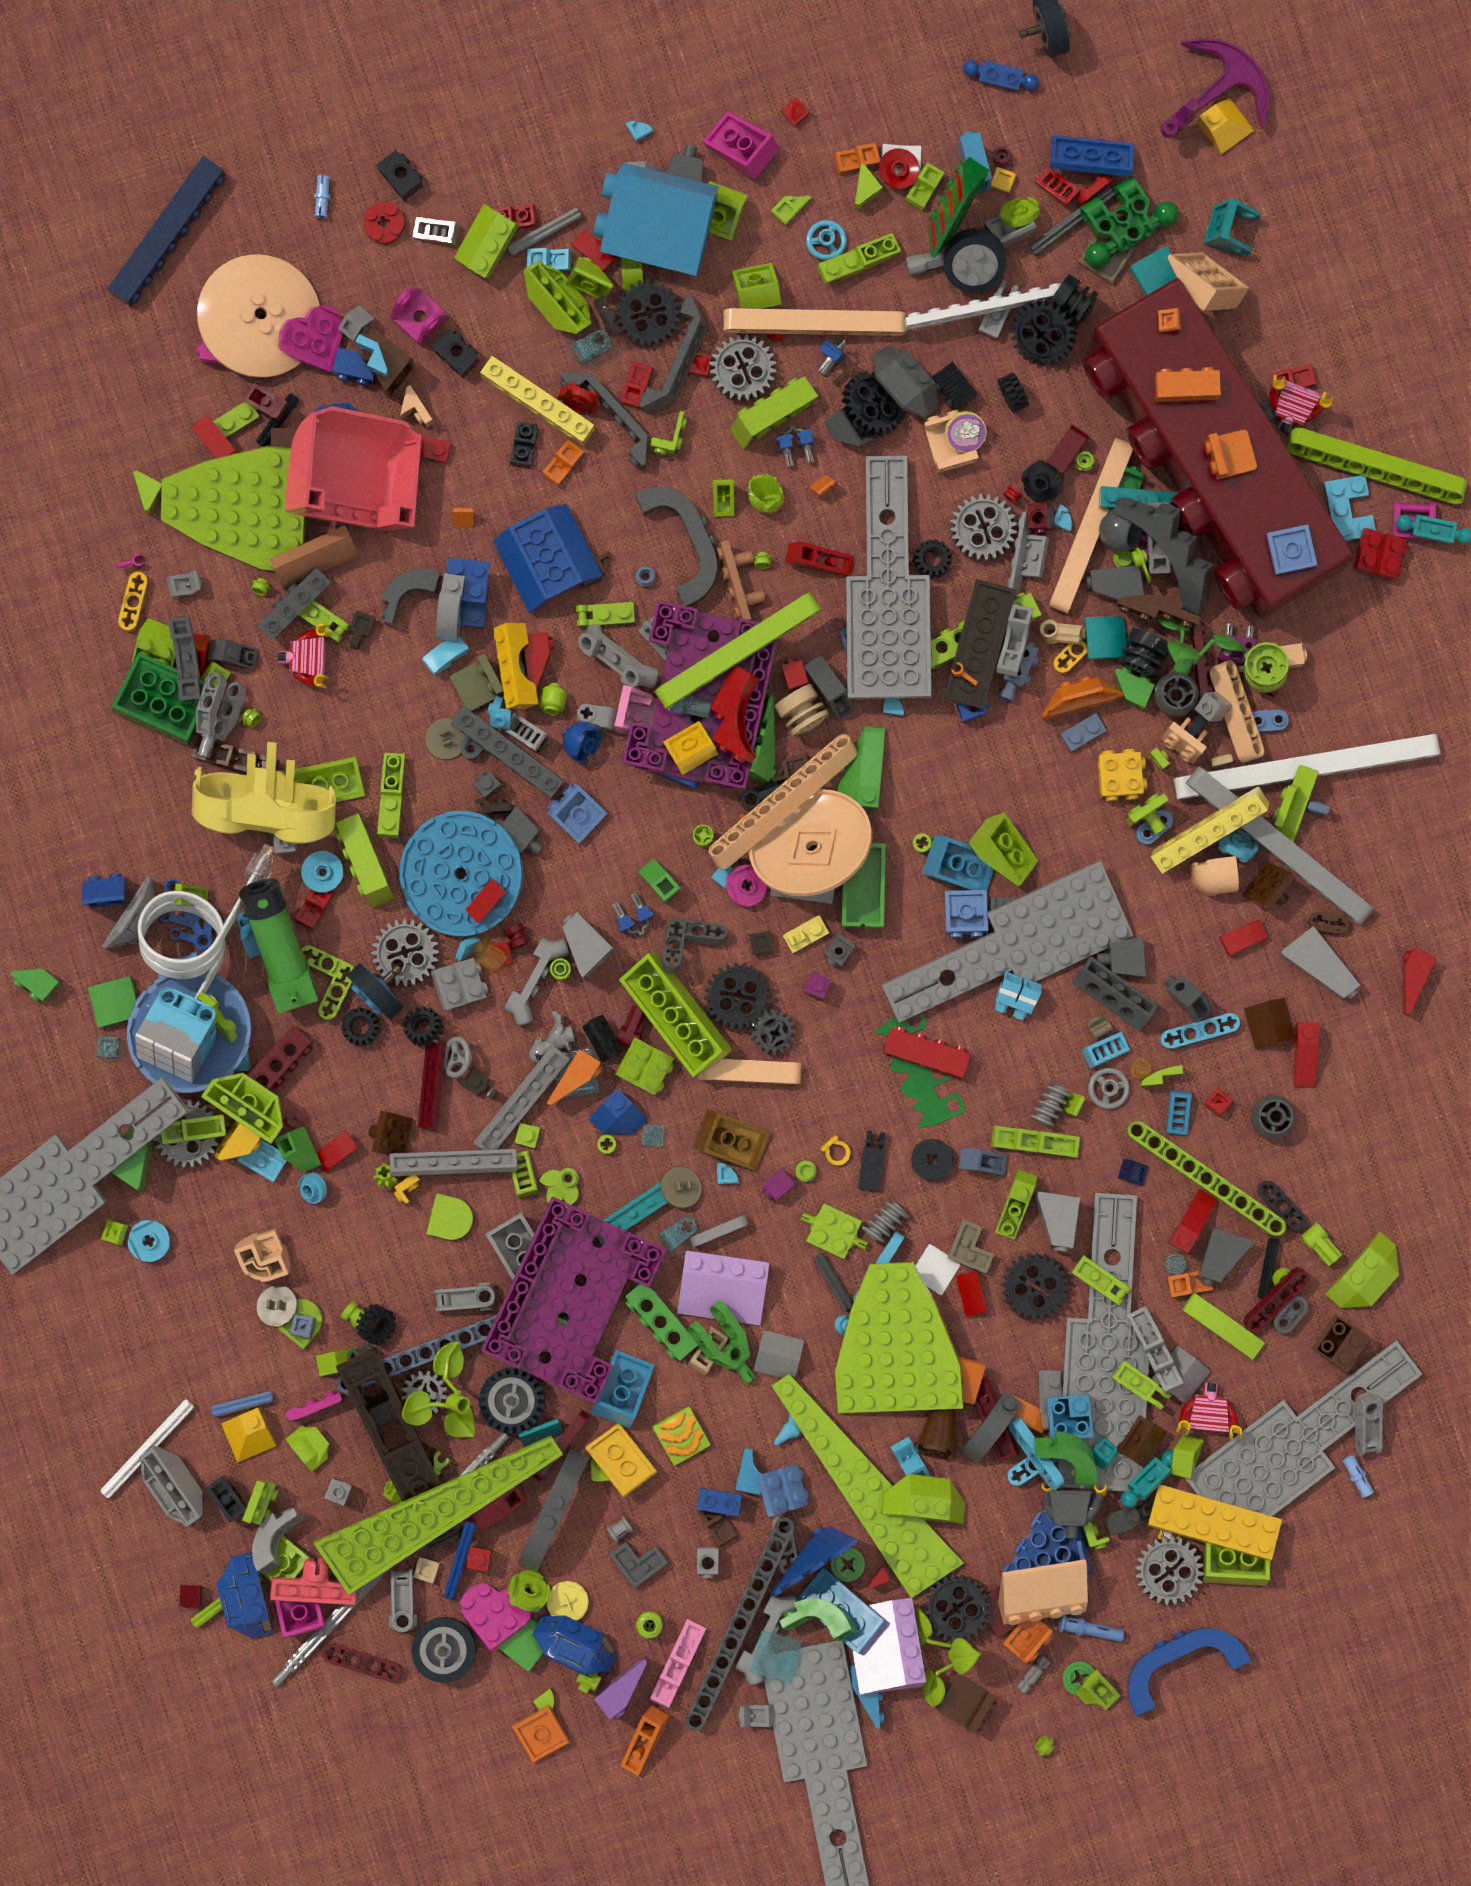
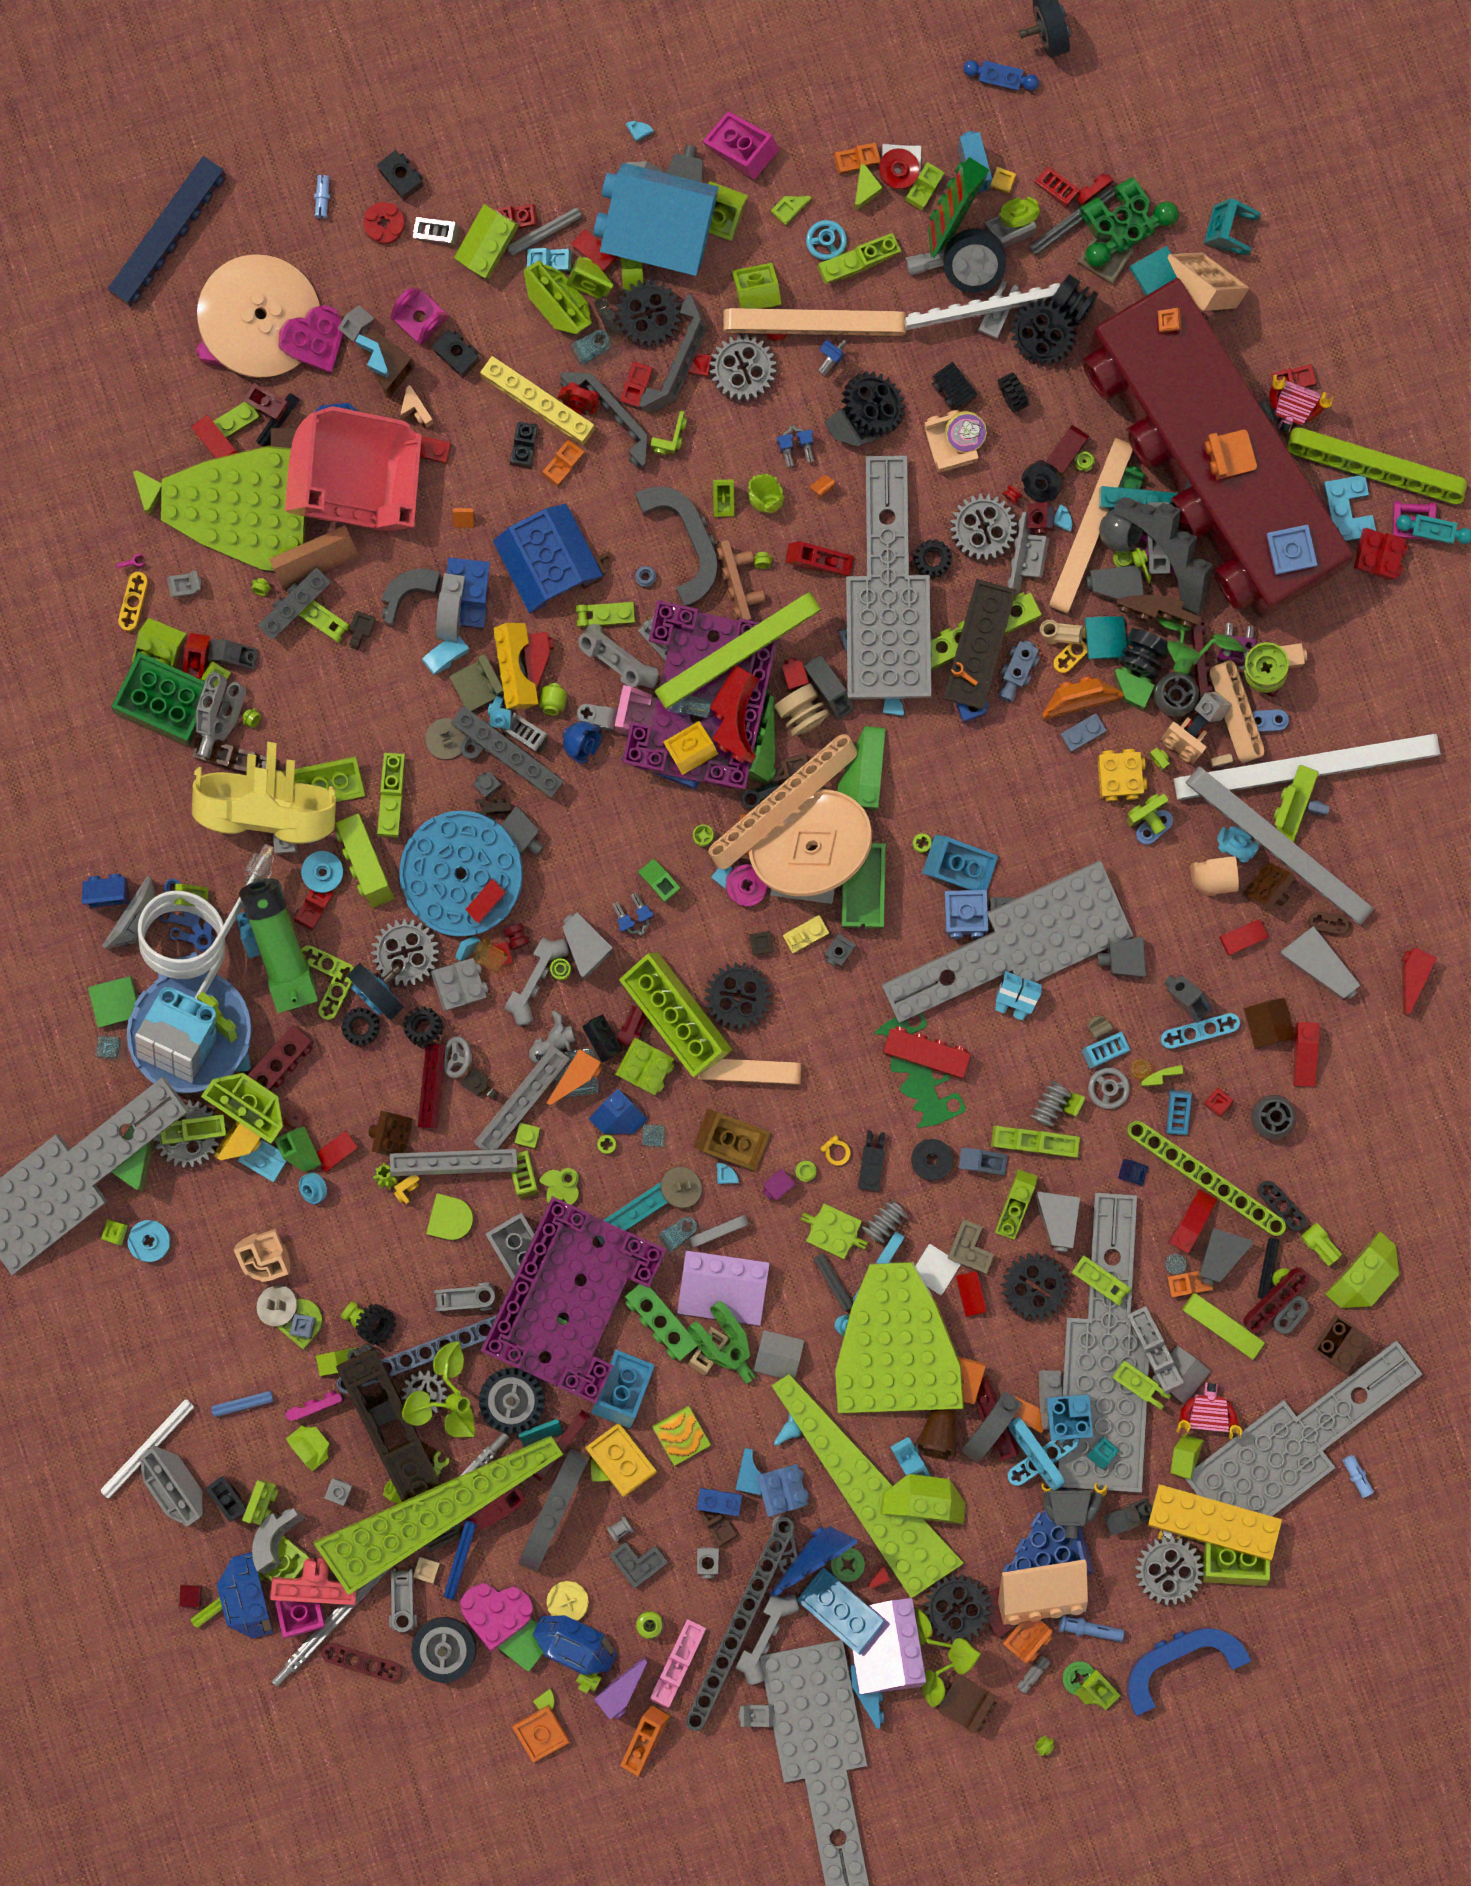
(38, 981): bright green slope -> none
(186, 657): dark grey slope -> none
(249, 1434): yellow slope -> none
(307, 657): torso -> none
(351, 366): blue slope -> none
(479, 1558): red brick -> none
(524, 1600): lime plate -> none
(576, 812): medium blue plate -> none
(685, 934): dark grey beam -> none
(773, 411): lime wedge -> none
(775, 1023): dark grey gear -> none
(776, 1656): clear light blue slope -> none
(795, 112): red tile -> none
(817, 986): magenta brick -> none
(835, 1617): bright green arch -> none
(906, 381): dark grey wedge -> none
(1003, 848): lime slope -> none
(1004, 152): dark red plate -> none
(1015, 640): light grey arch -> none
(1073, 1450): bright green arch -> none
(1090, 1532): lime bracket -> none
(1092, 155): blue plate -> none
(1115, 993): dark grey brick -> none
(1141, 1441): reddish brown panel -> none
(1148, 1480): teal plate -> none
(1187, 385): orange brick -> none
(1210, 830): light yellow brick -> none
(1224, 125): yellow slope -> none
(1238, 71): magenta piece -> none
(1368, 1424): light grey piece -> none

